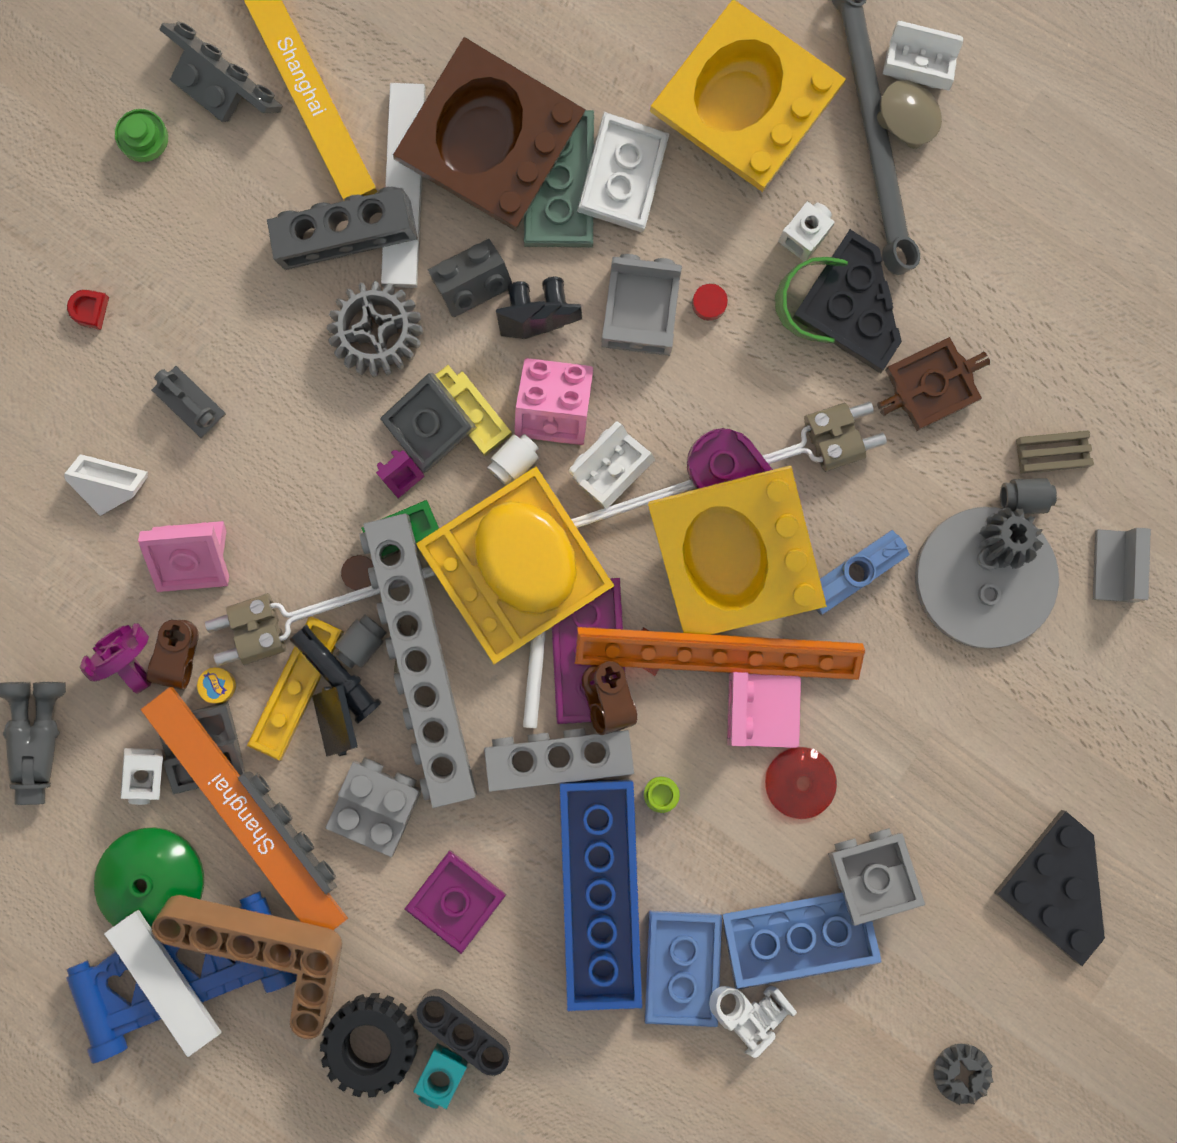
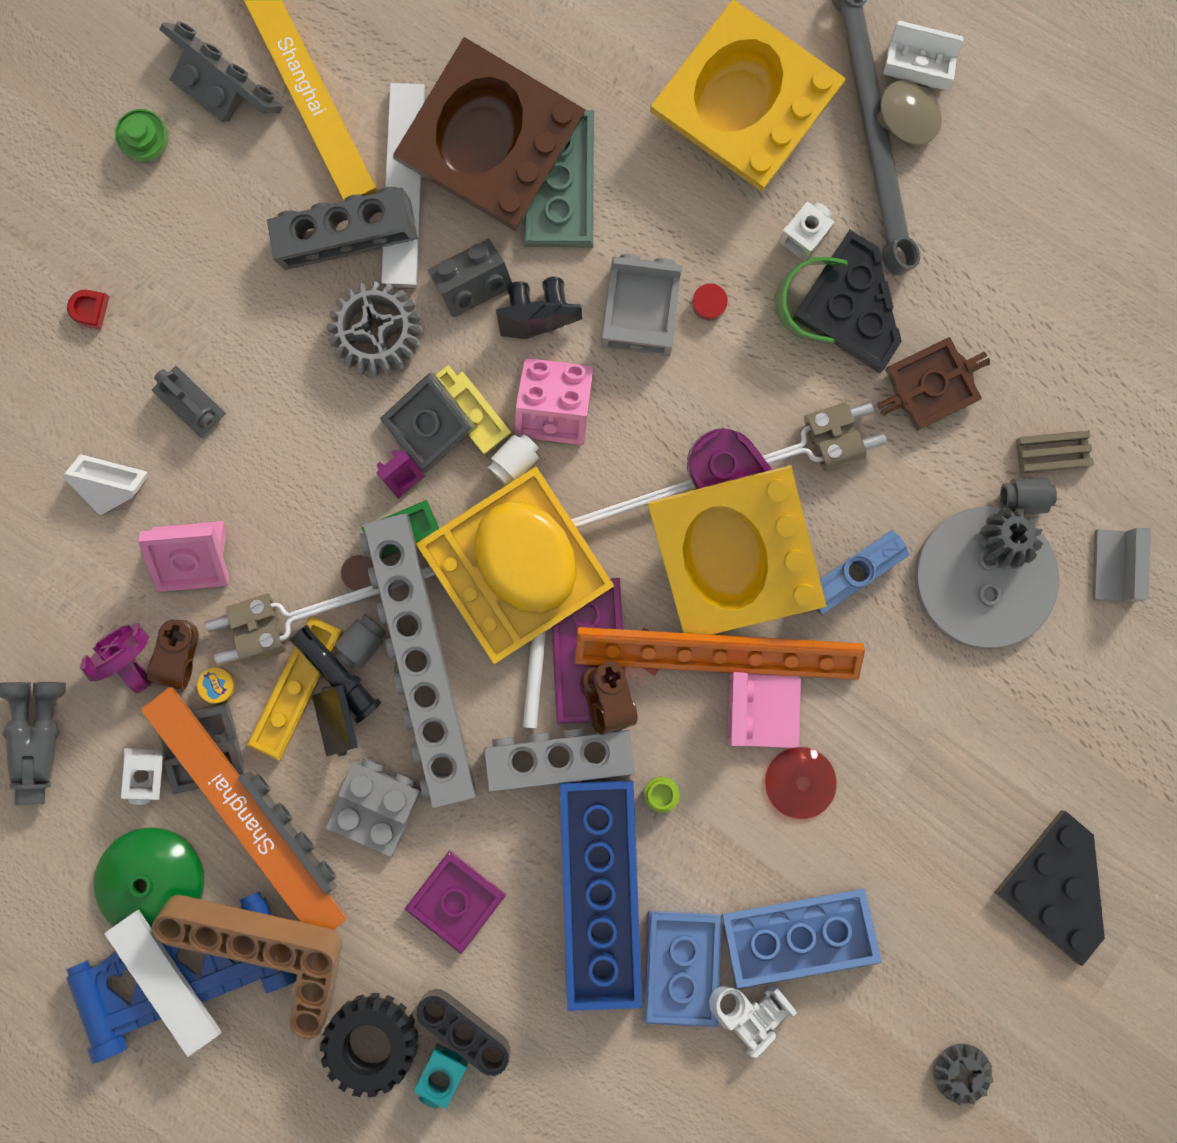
(610, 465): white bracket -> none
(623, 172): white tile -> none
(876, 876): light grey plate -> none

